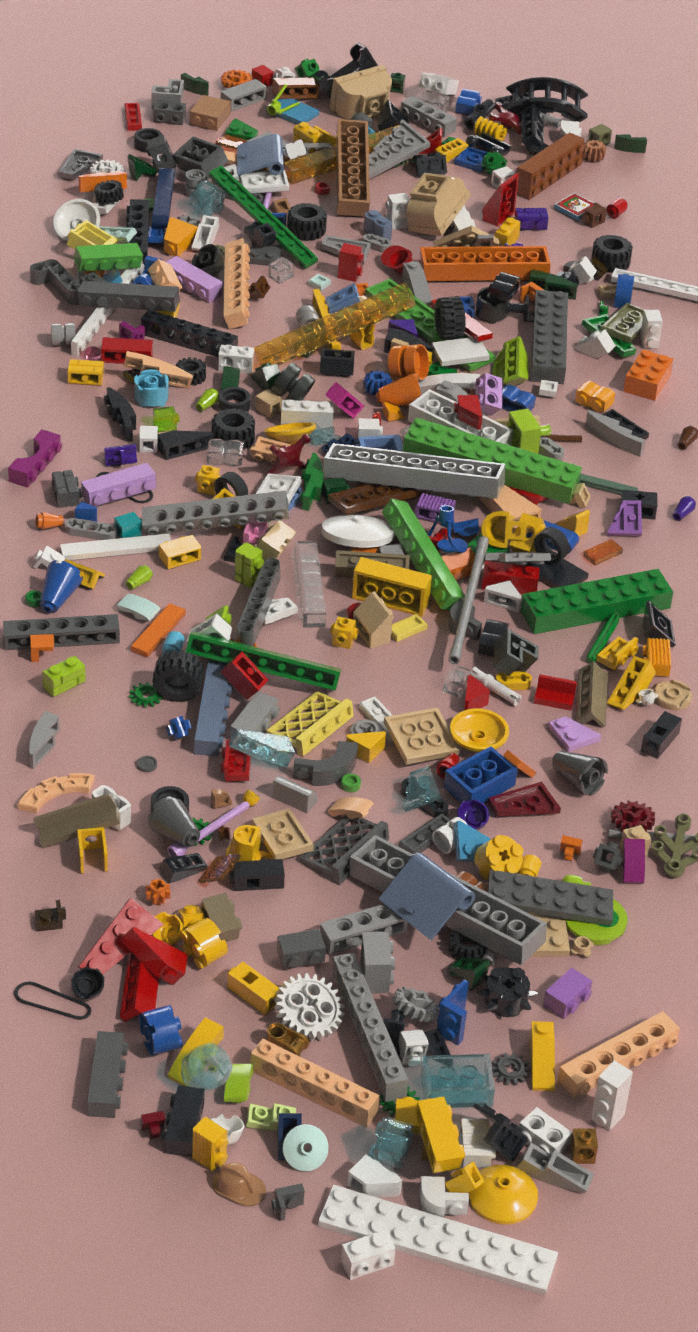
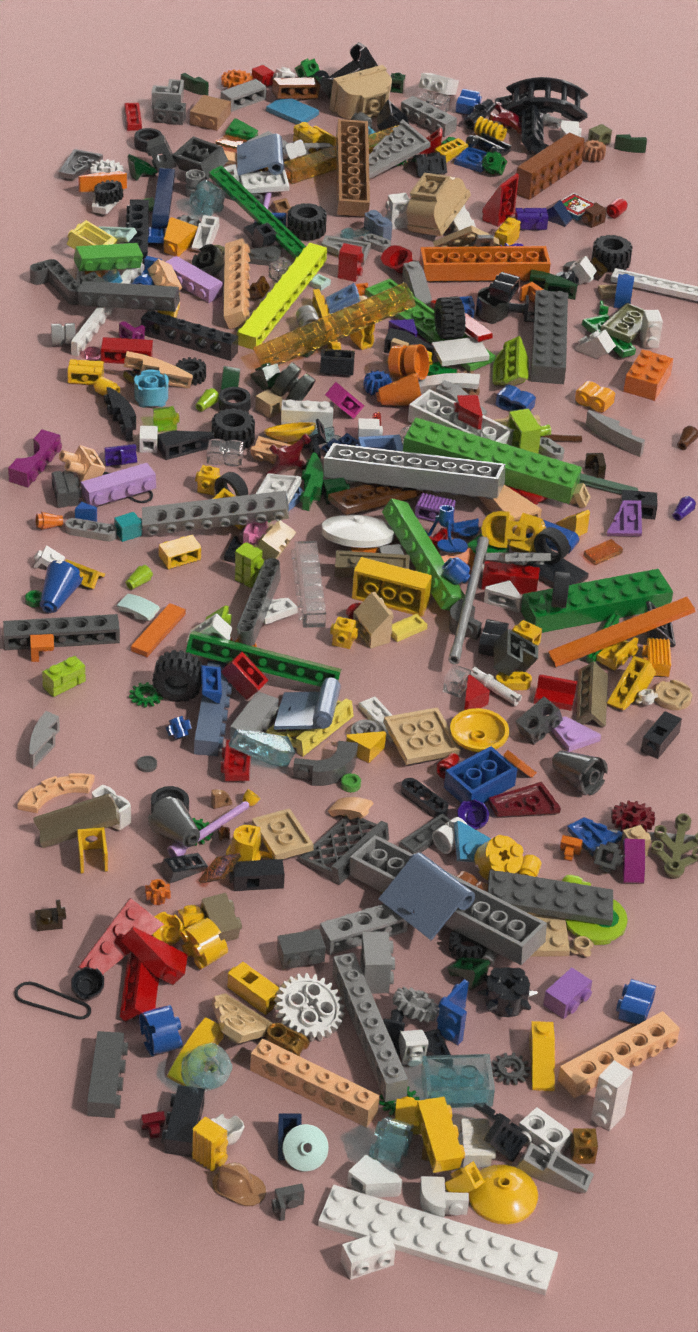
(72, 214): white dish -> none
(83, 463): none -> light nougat brick
(102, 383): none -> yellow brick
(113, 547): white tile -> none
(173, 641): medium azure brick -> none
(211, 682): none -> blue slope
(237, 358): white brick -> none
(238, 1020): none -> tan plate
(238, 1084): lime slope -> none
(264, 1117): yellowish green slope -> none
(275, 106): lime plant -> none
(282, 296): none -> neon yellow brick
(294, 794): light grey brick -> none
(309, 709): none -> sand blue door
(316, 440): none -> black bracket
(322, 188): red tile -> none
(349, 233): none -> clear light blue plate
(392, 412): light orange slope -> none
(421, 789): clear light blue wing -> none
(456, 571): none -> blue head
(489, 393): lavender brick -> none
(501, 175): white brick -> none
(528, 631): none -> yellow brick
(537, 718): none -> dark grey brick
(548, 388): white plate -> none
(558, 214): none -> dark blue slope
(560, 589): none -> black tyre
(592, 834): none -> blue wing
(596, 462): none -> dark brown bracket
(621, 631): none -> orange tile
(626, 423): black tile -> none
(636, 1001): none -> blue brick

